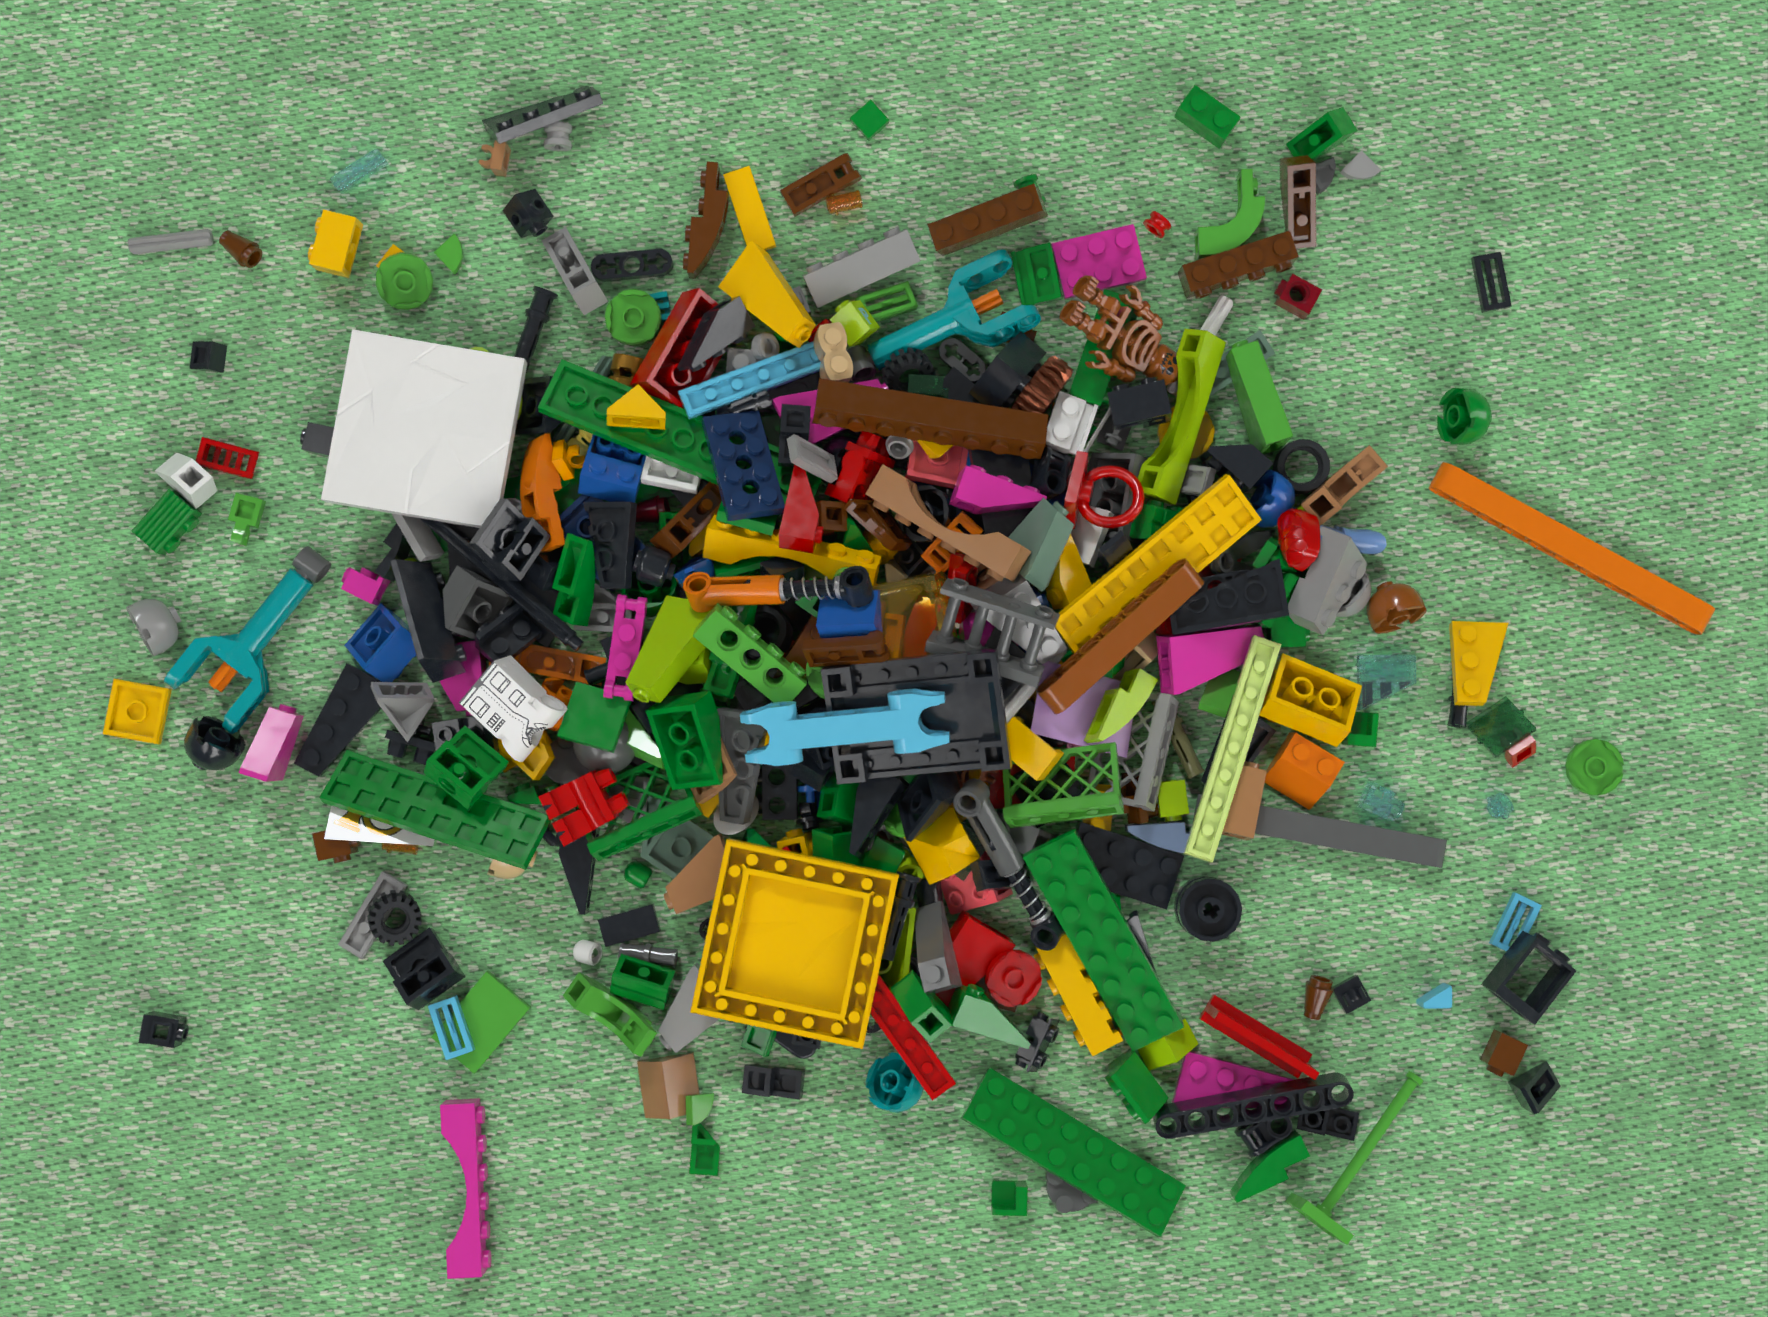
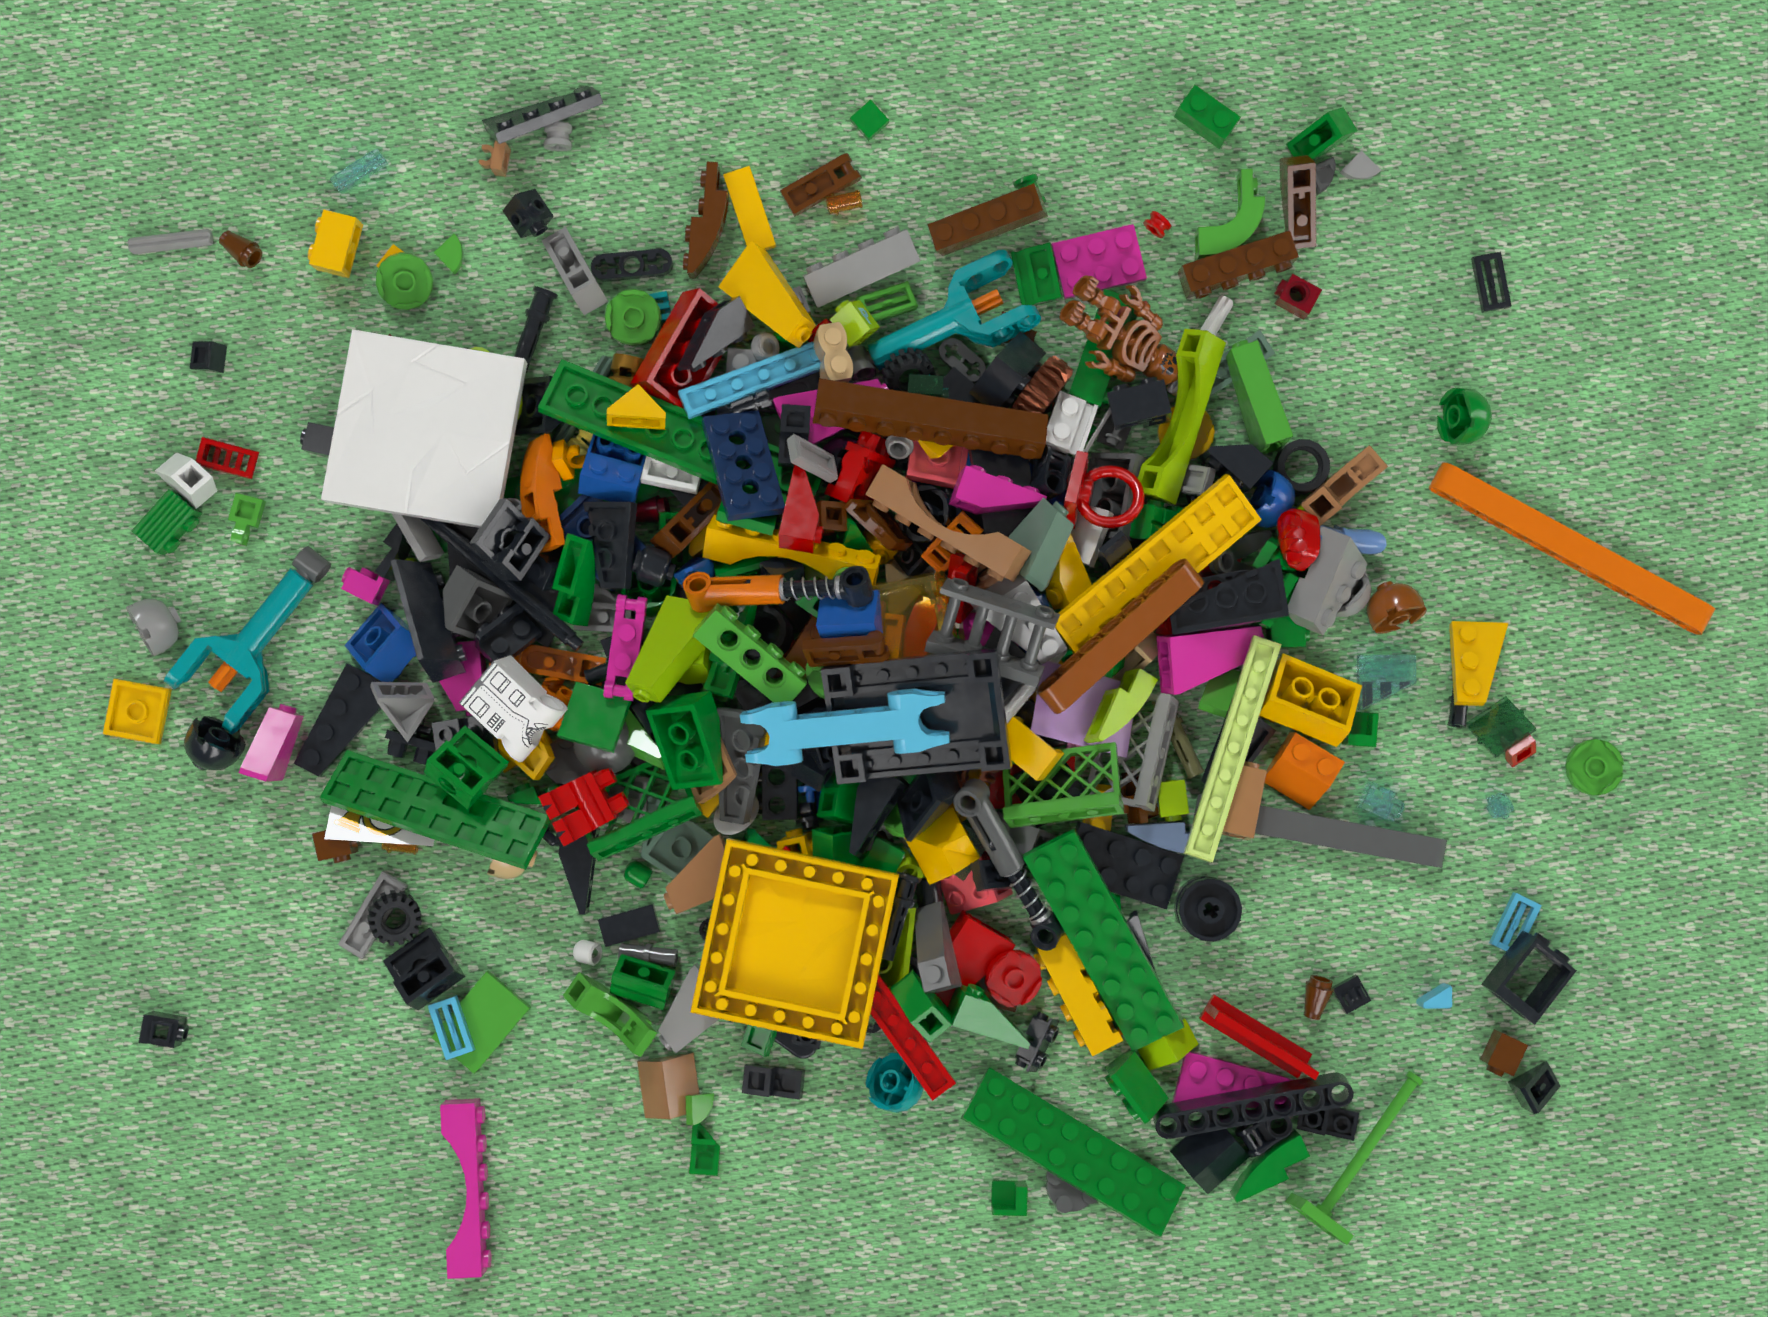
(1209, 1157): none -> black slope

